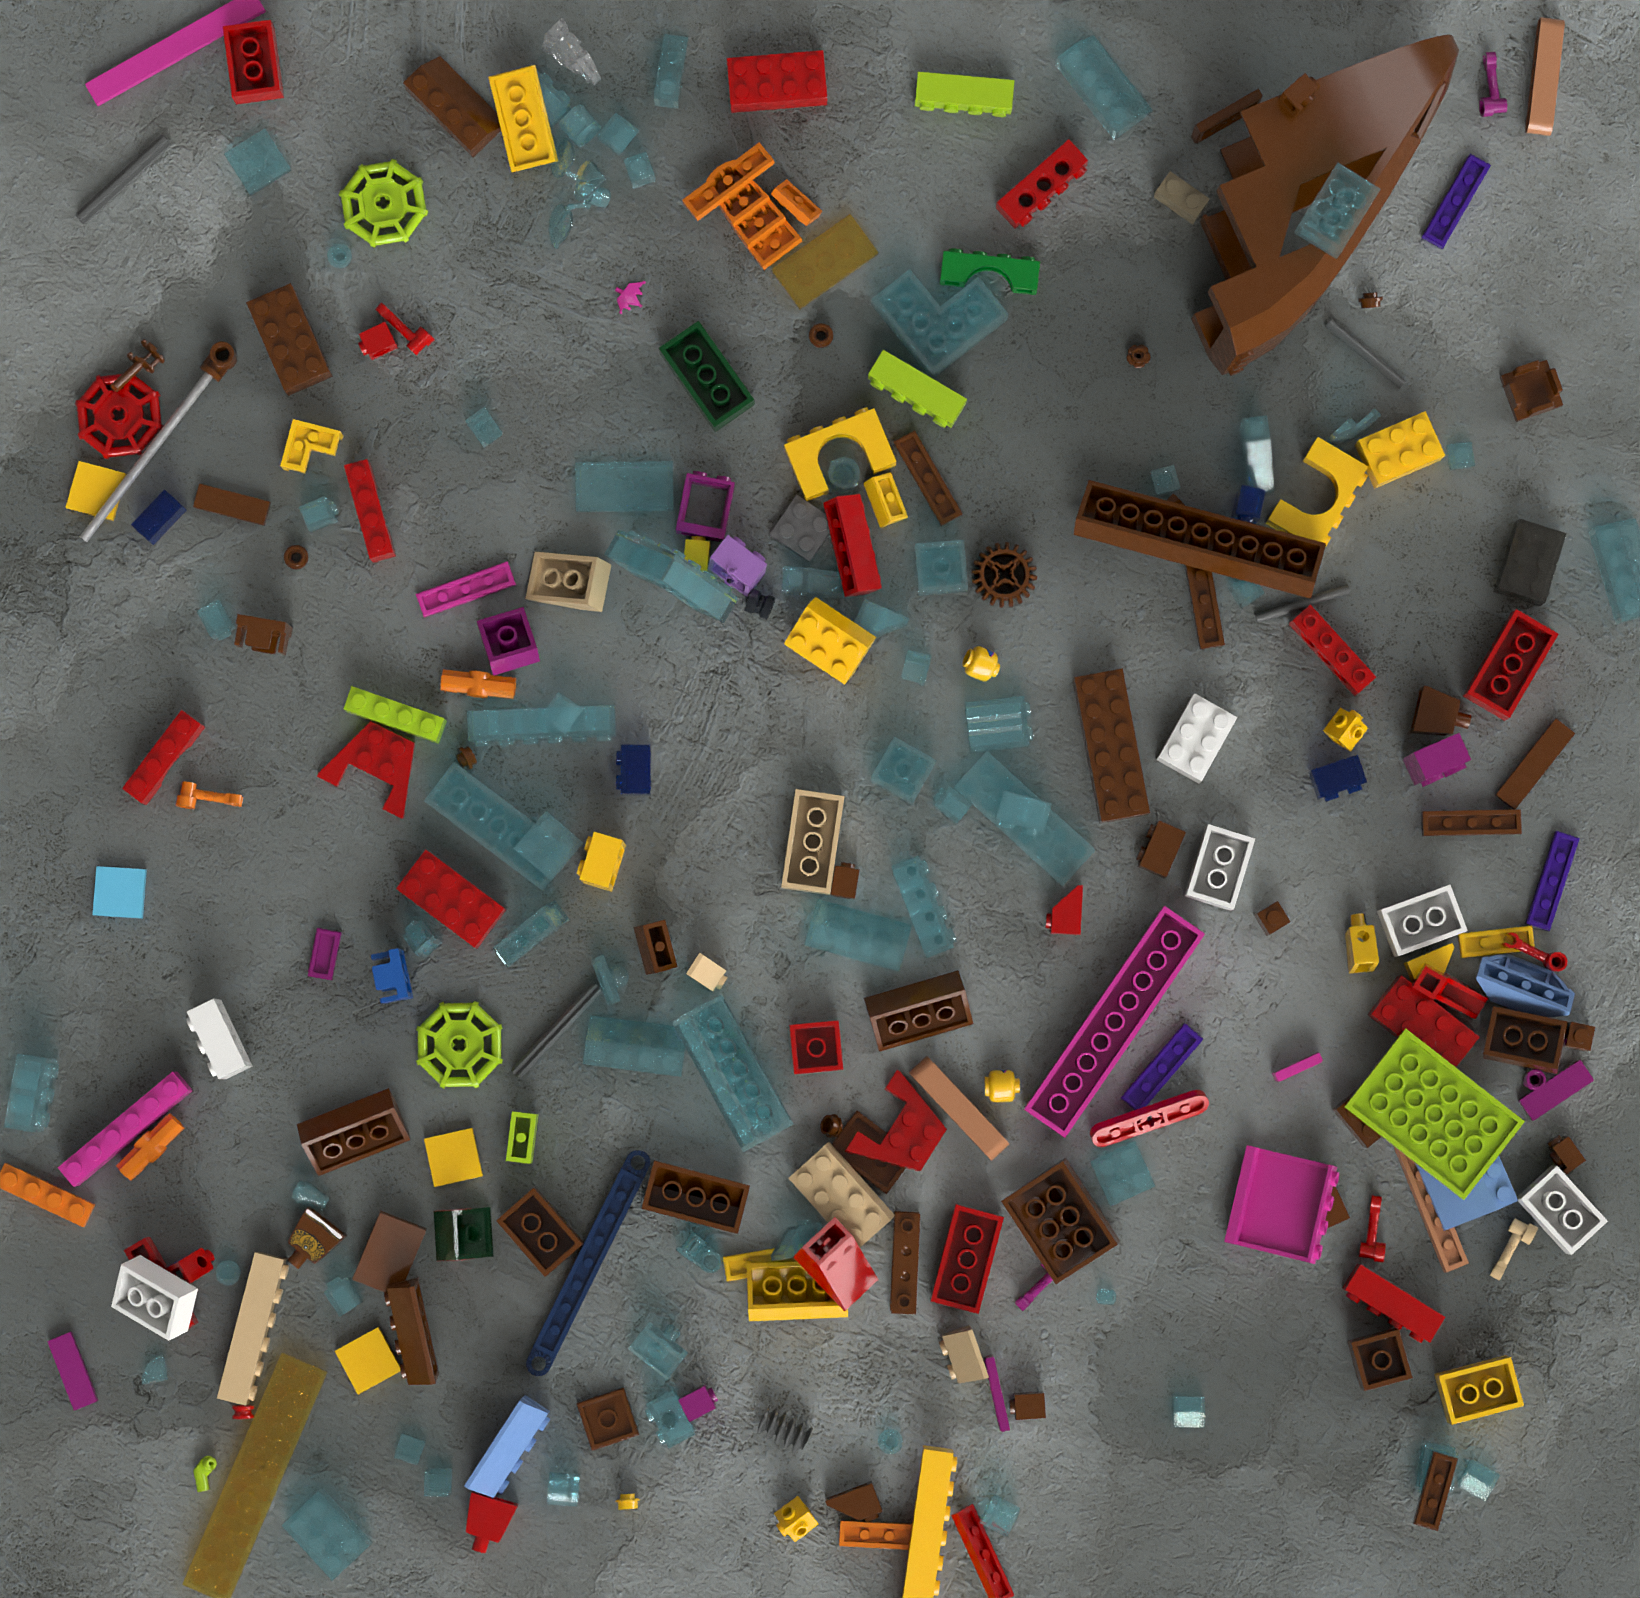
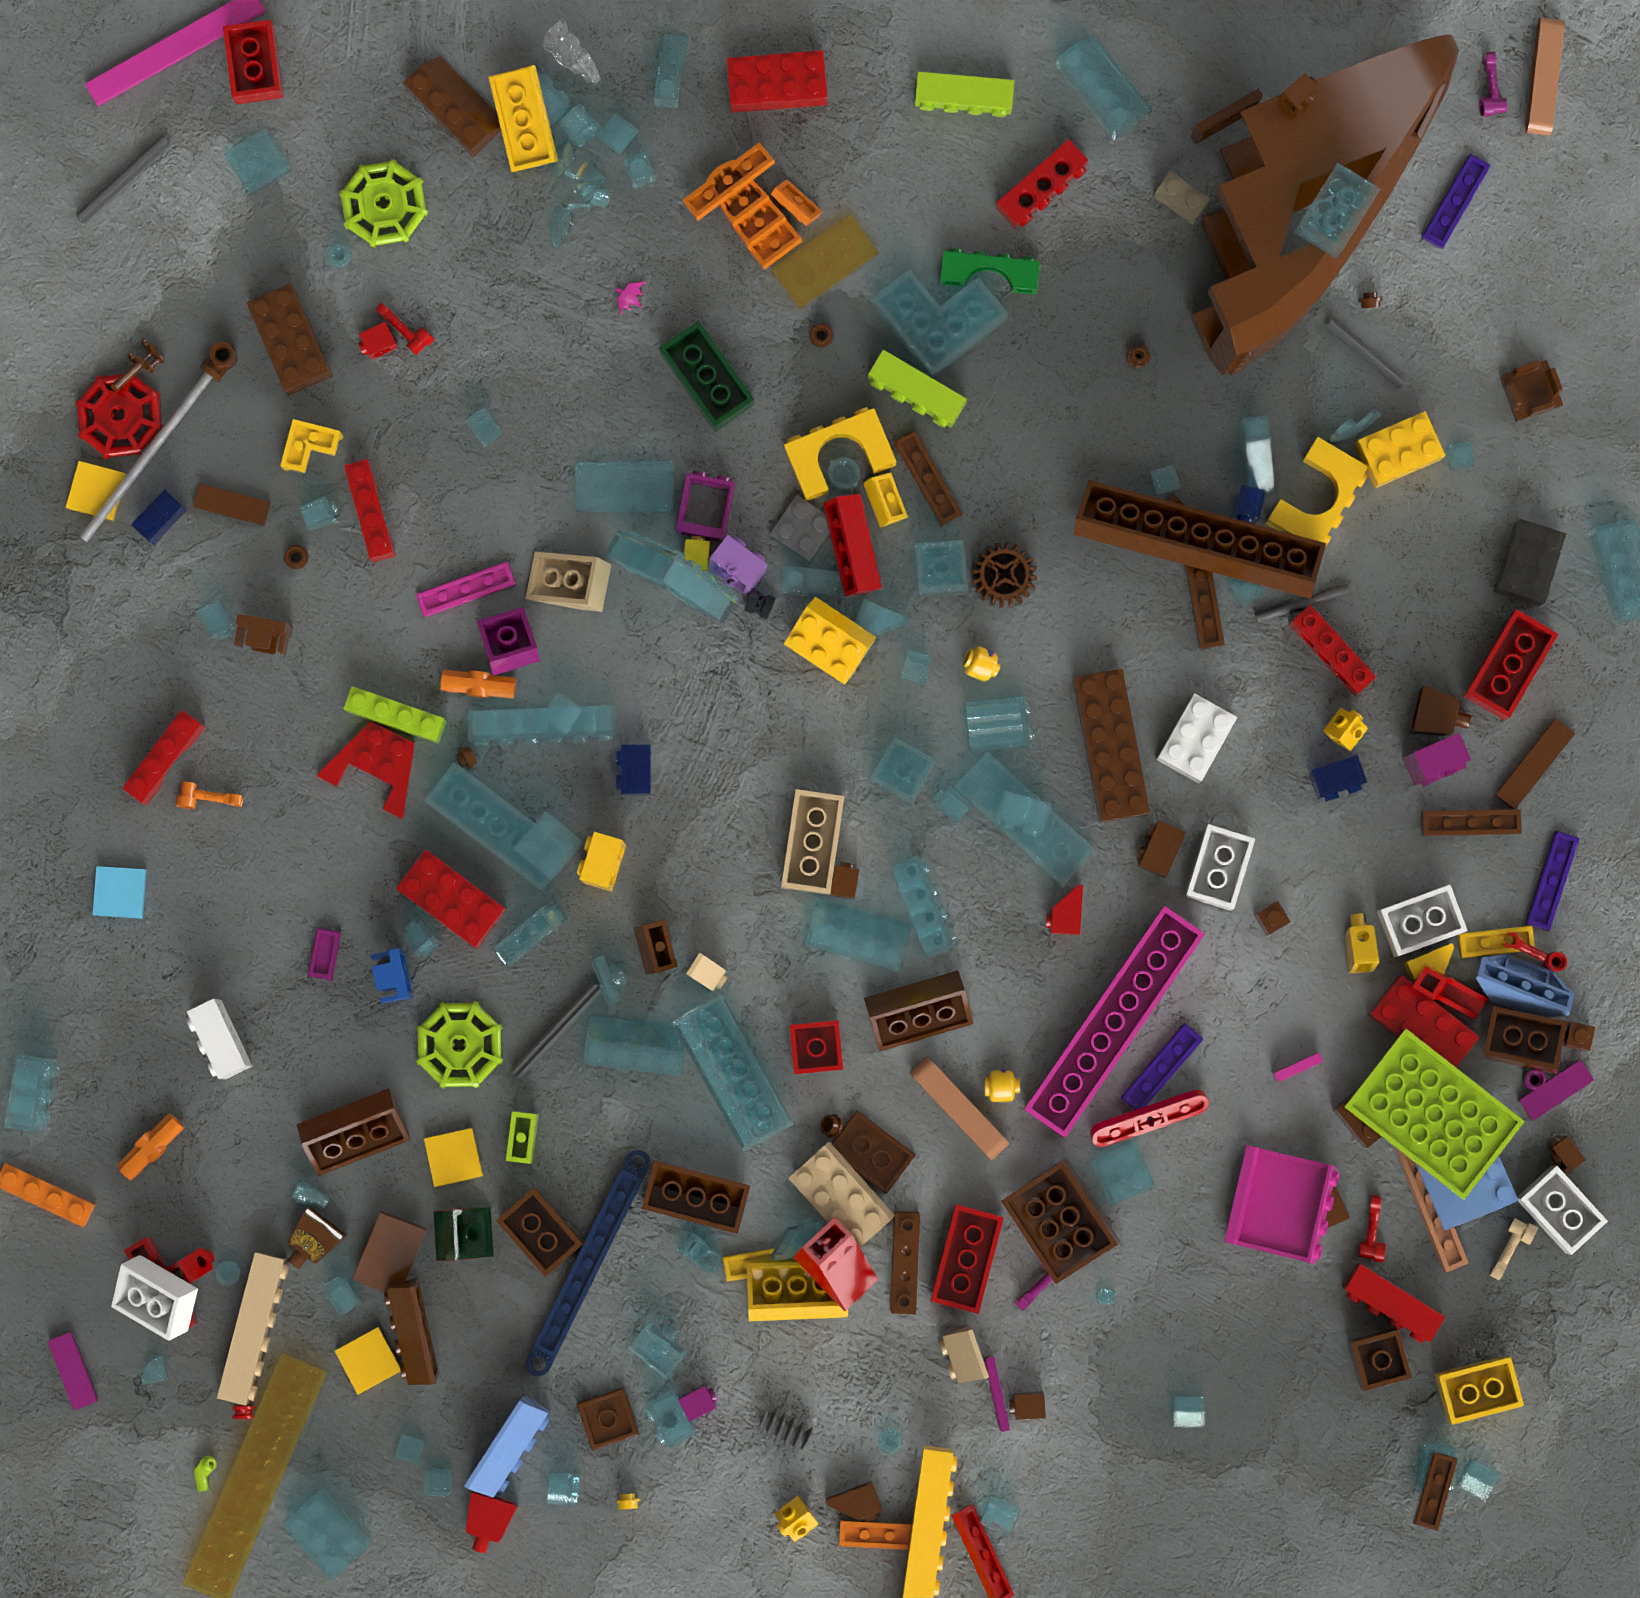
(125, 1129): dark pink brick -> none
(911, 1135): red wing -> none

